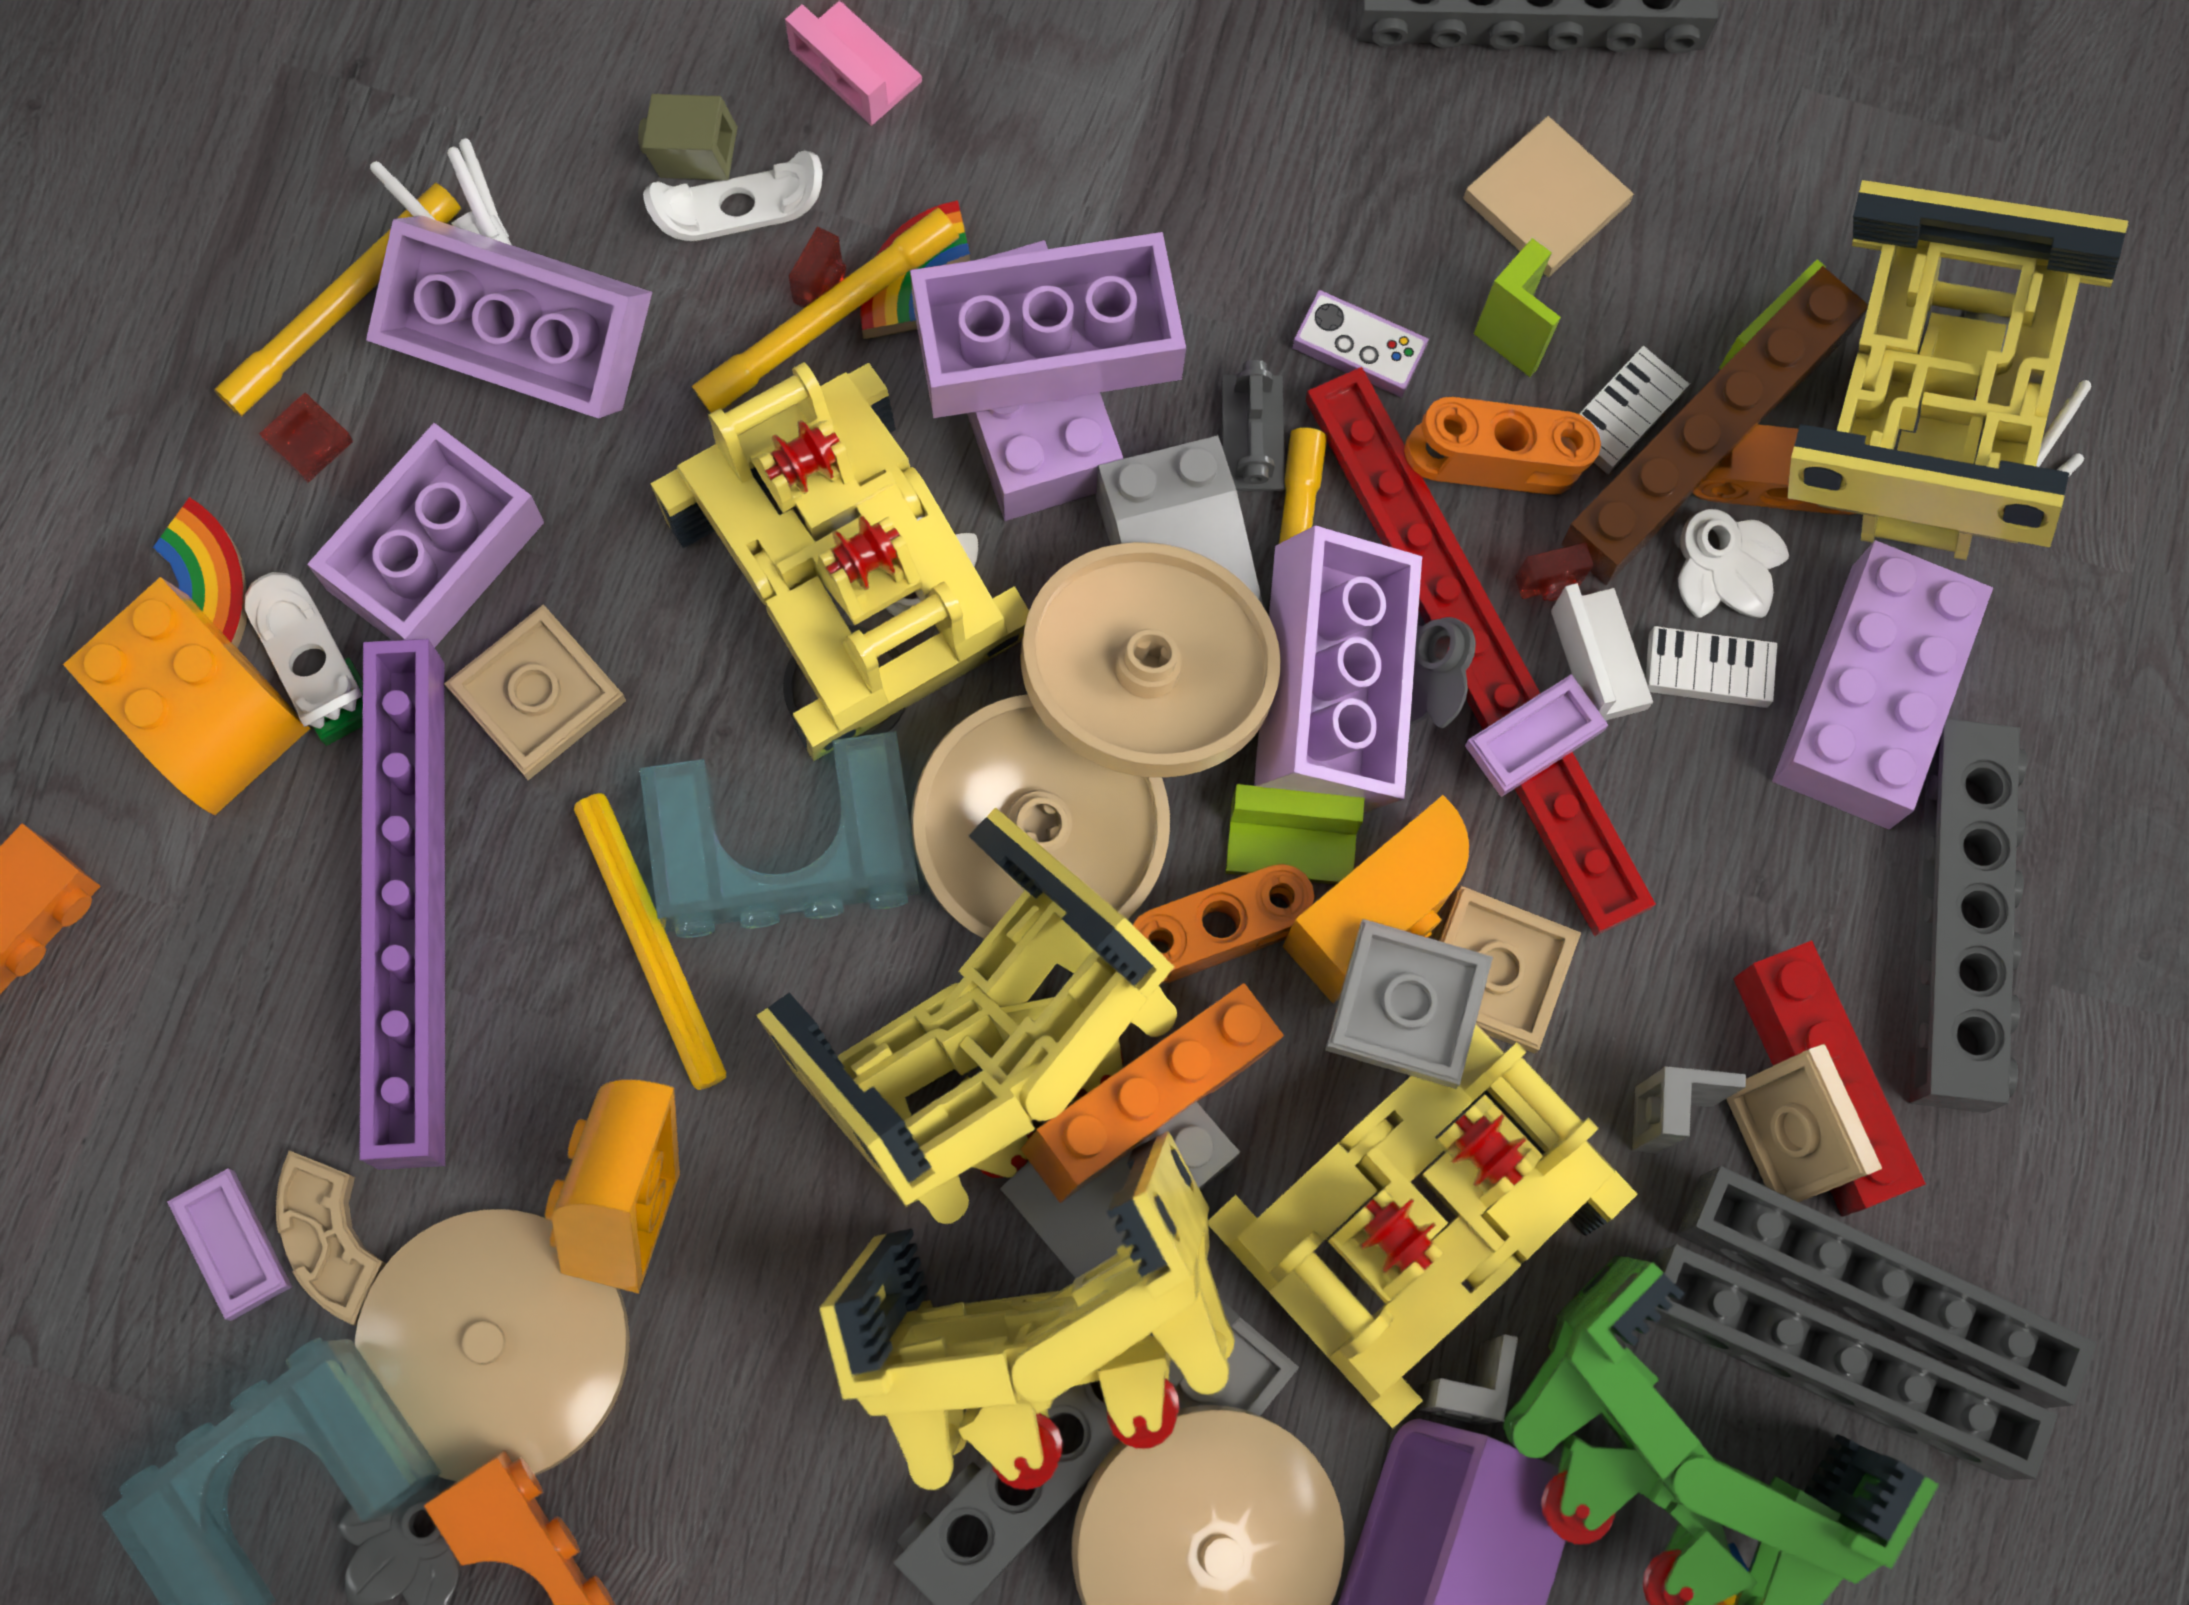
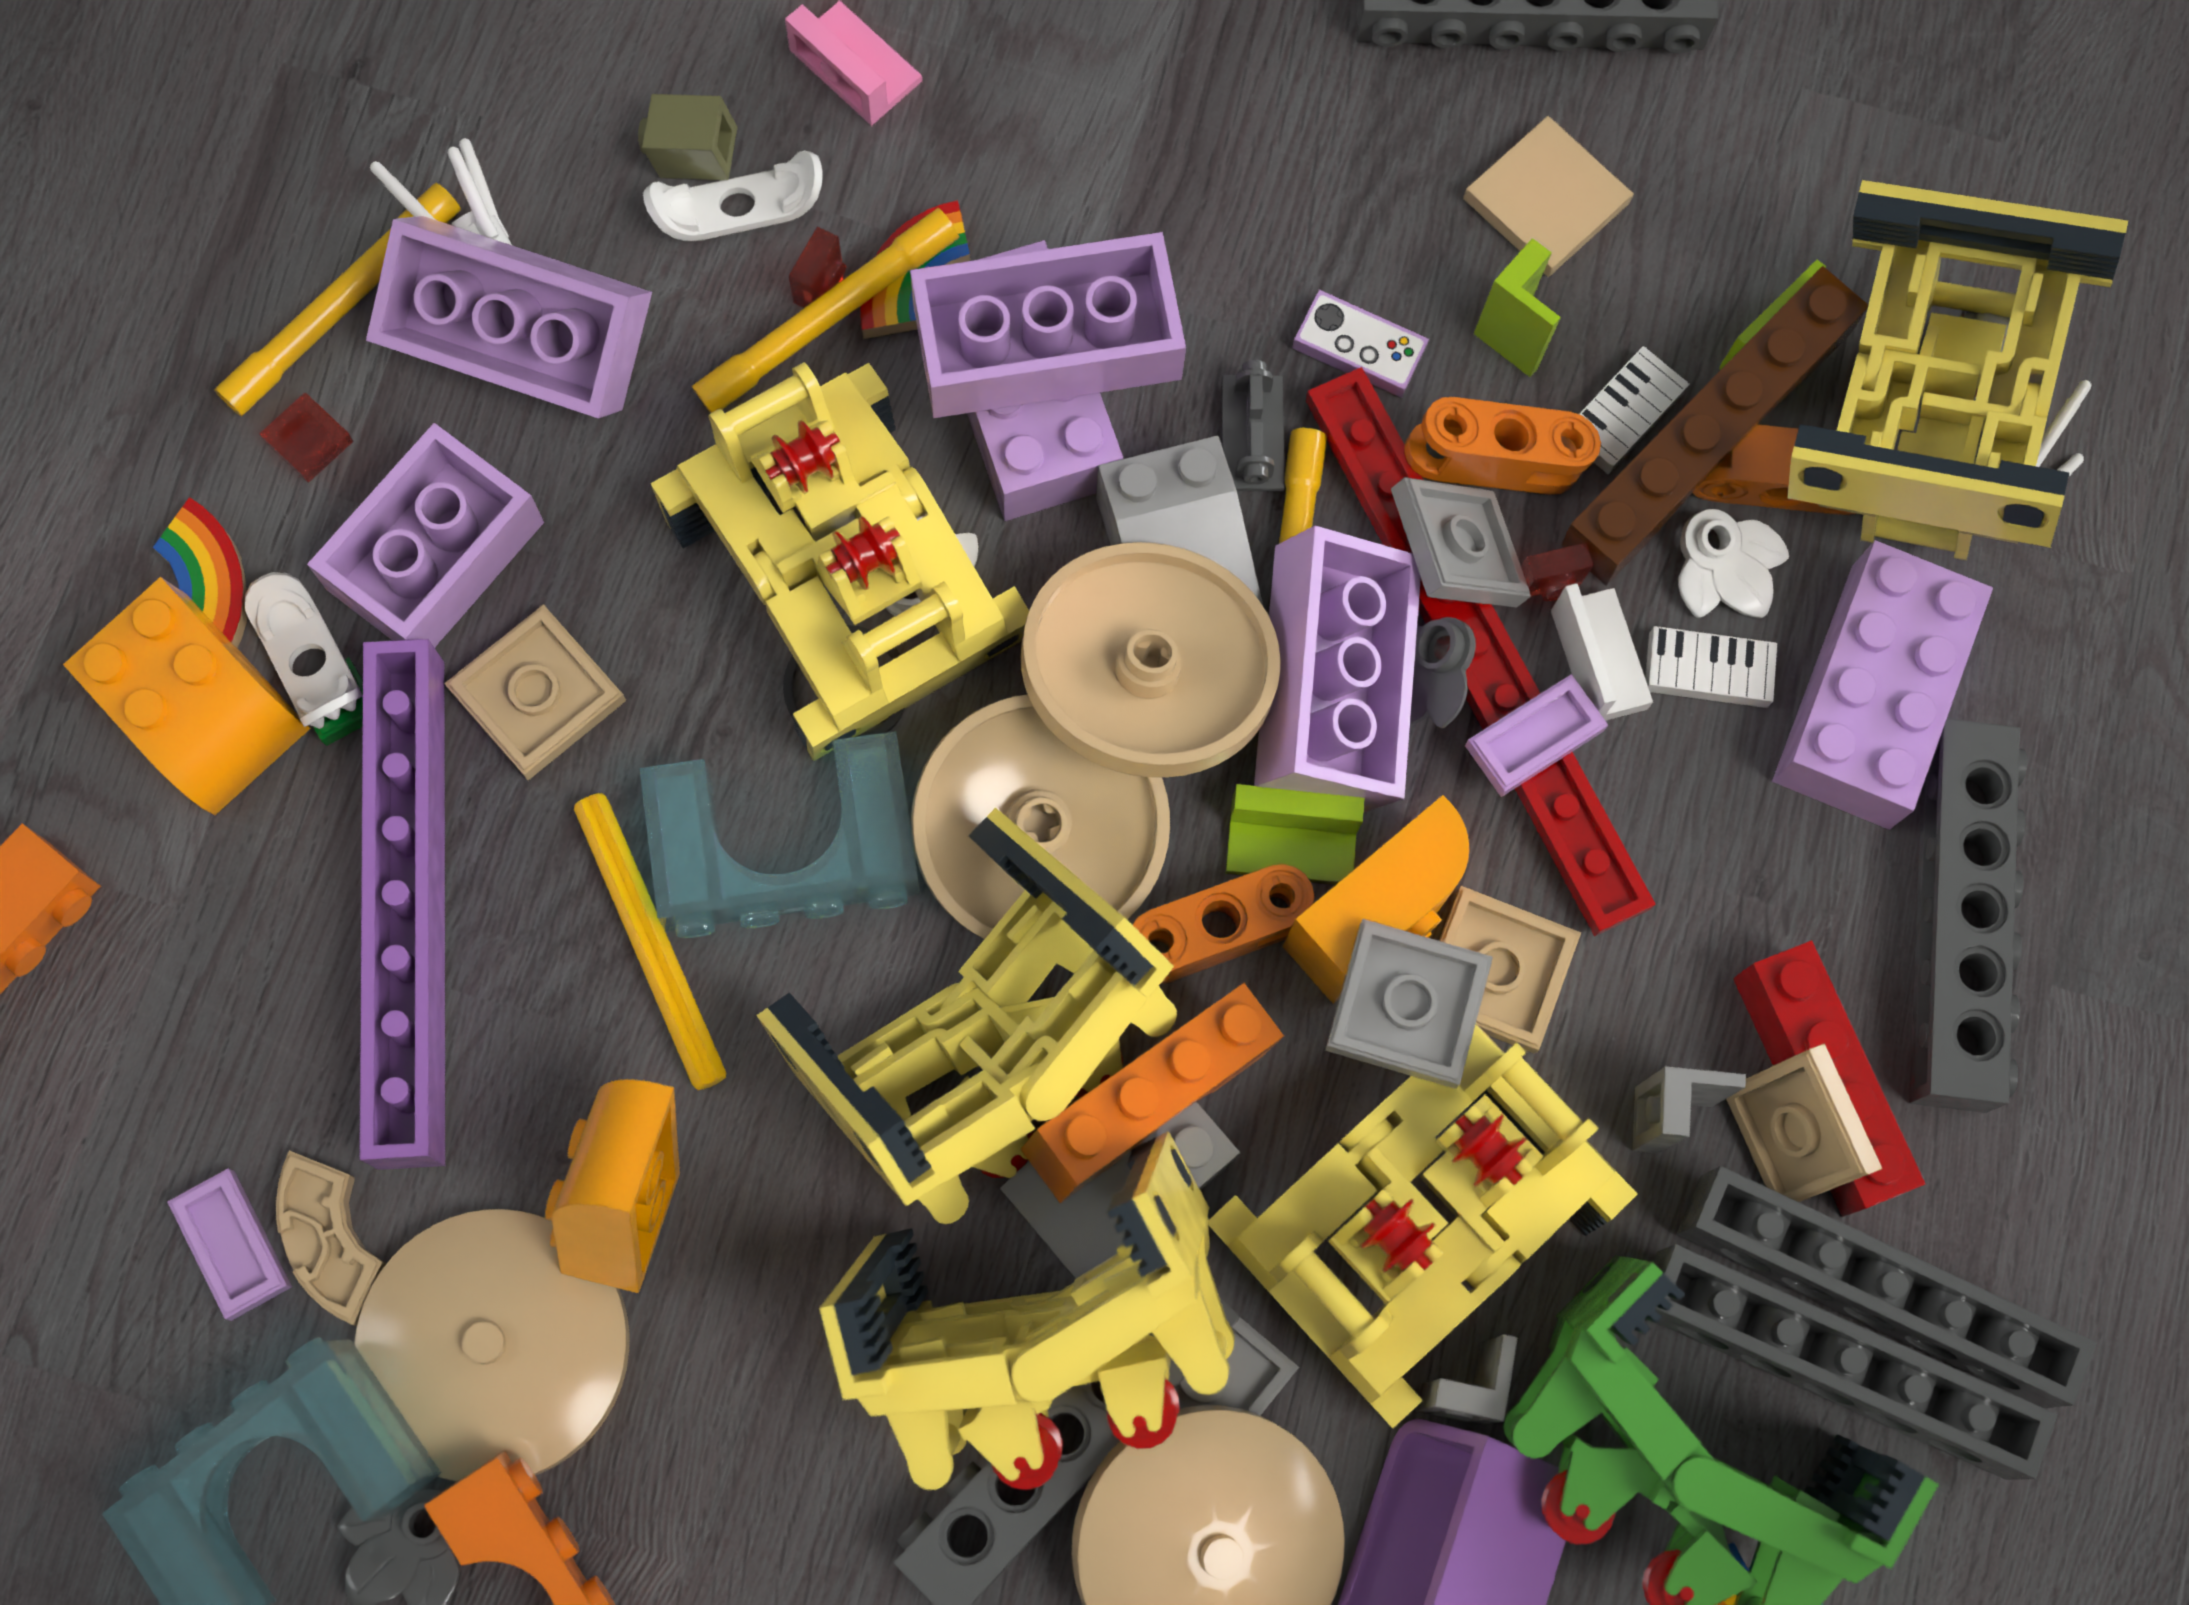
(1460, 543): none -> light grey tile

